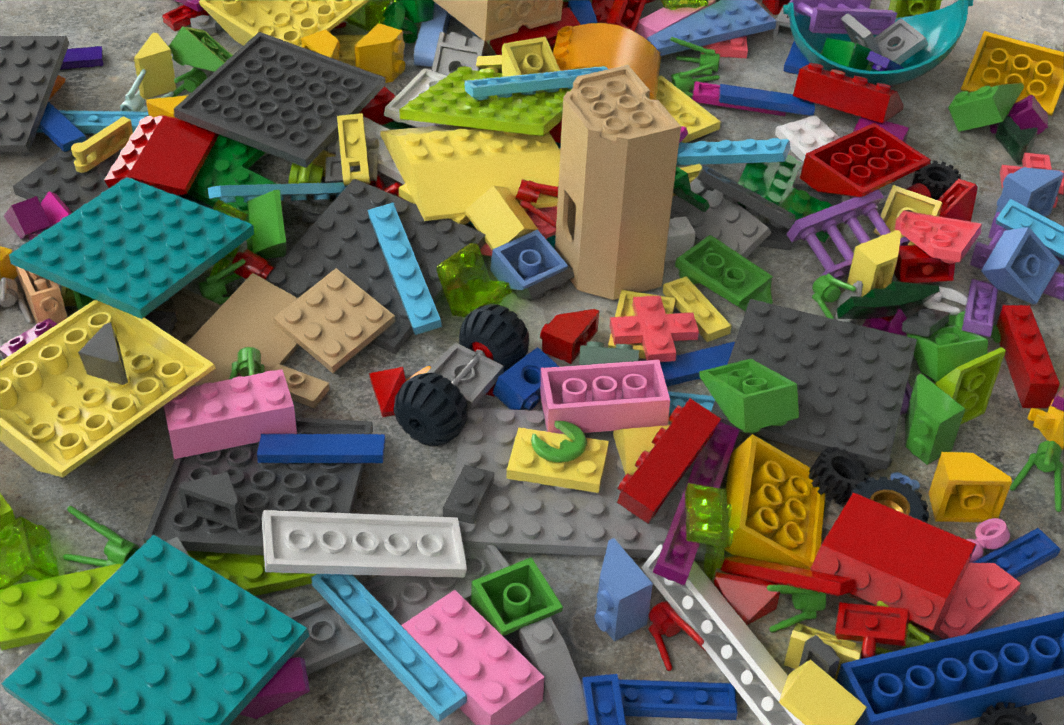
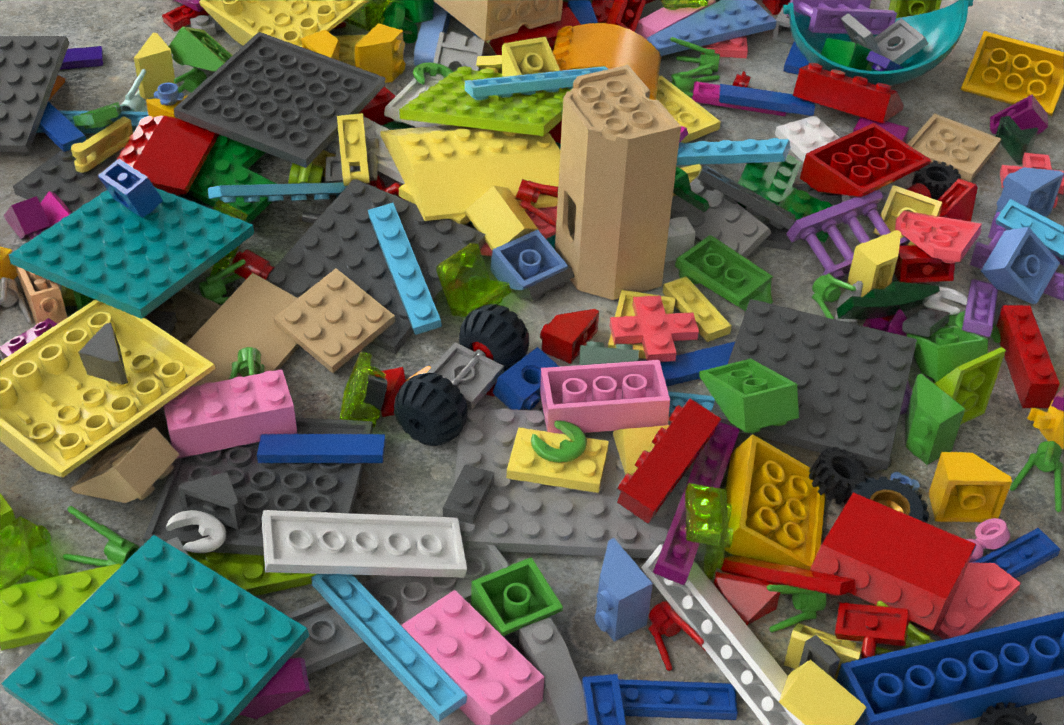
(98, 117): none -> bright green wing
(129, 468): none -> tan slope
(130, 188): none -> blue brick
(168, 93): none -> medium blue plate
(207, 526): none -> white head
(268, 224): bright green slope -> none
(304, 387): tan plate -> none
(363, 392): none -> clear neon green piece
(432, 69): none -> bright green head
(741, 80): none -> red plate
(955, 144): none -> tan plate
(983, 106): bright green slope -> none

